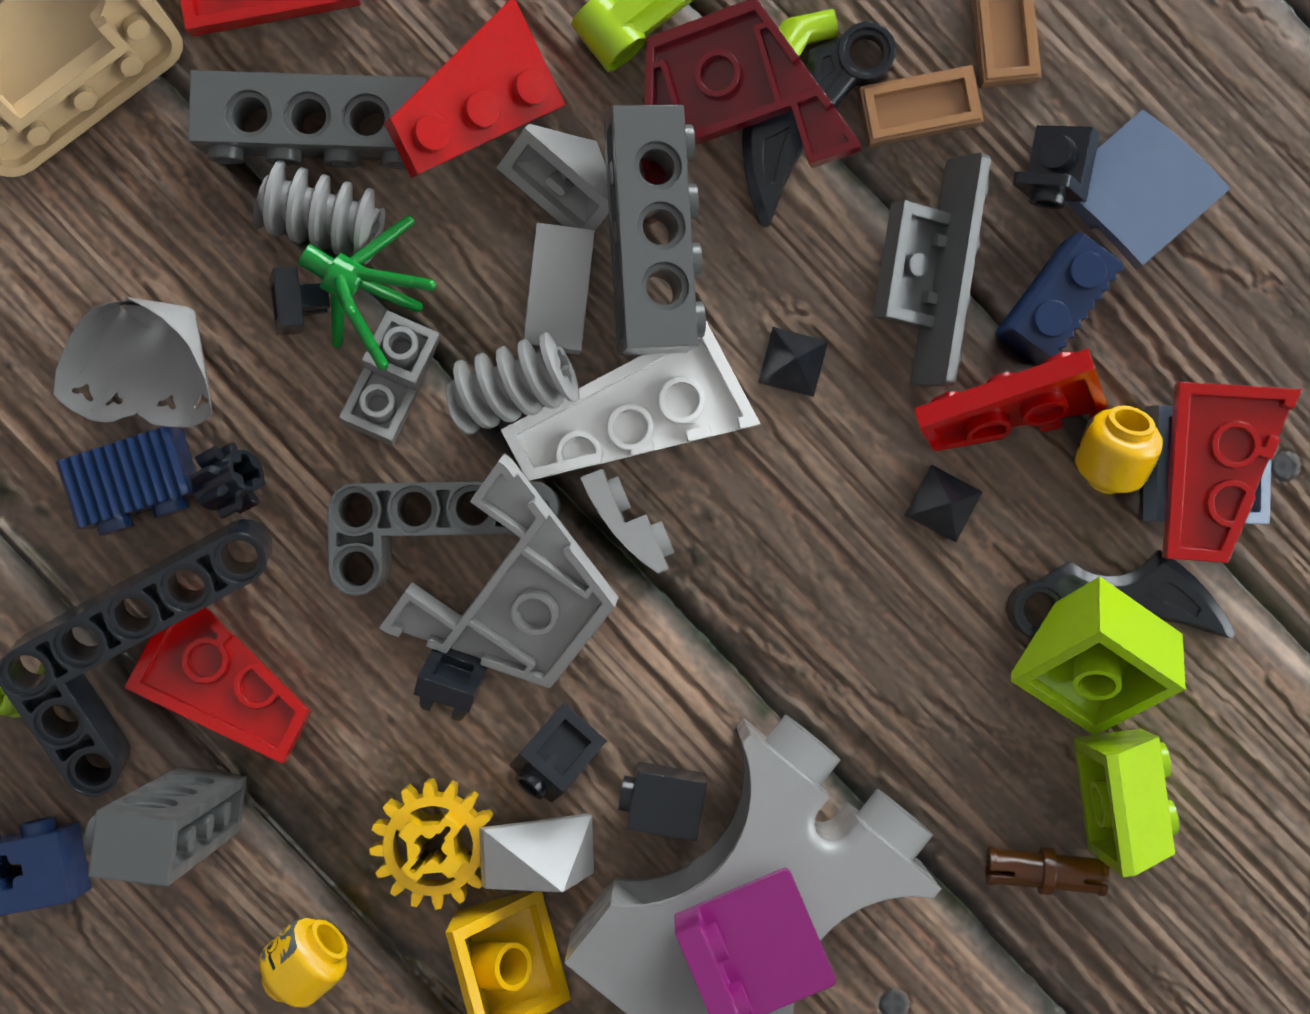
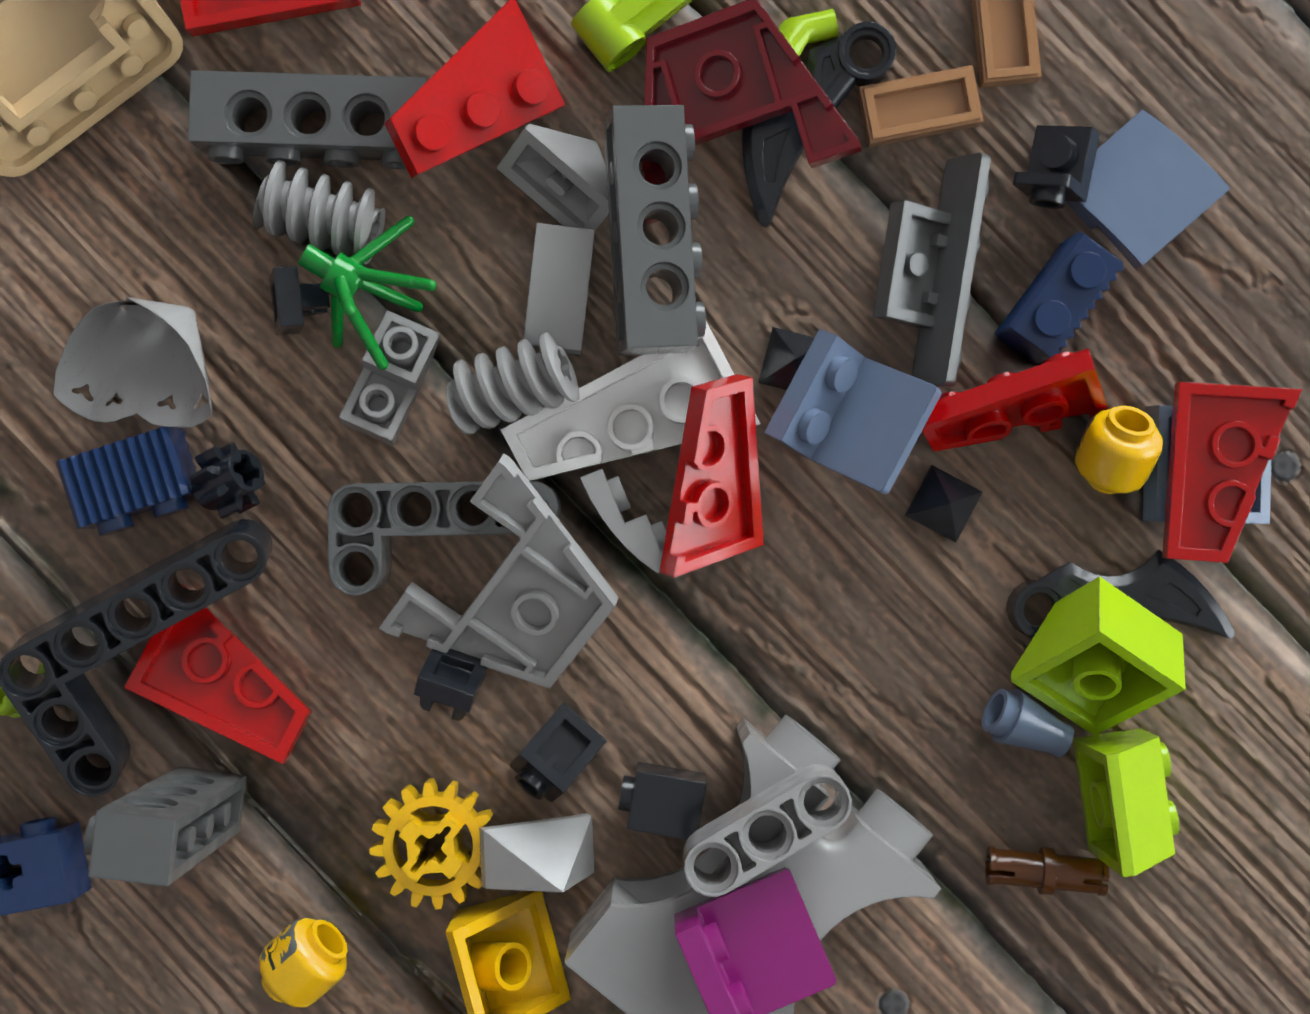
(716, 480): none -> red wing
(752, 857): none -> light grey beam
(852, 413): none -> sand blue bracket
(1023, 723): none -> sand blue cone

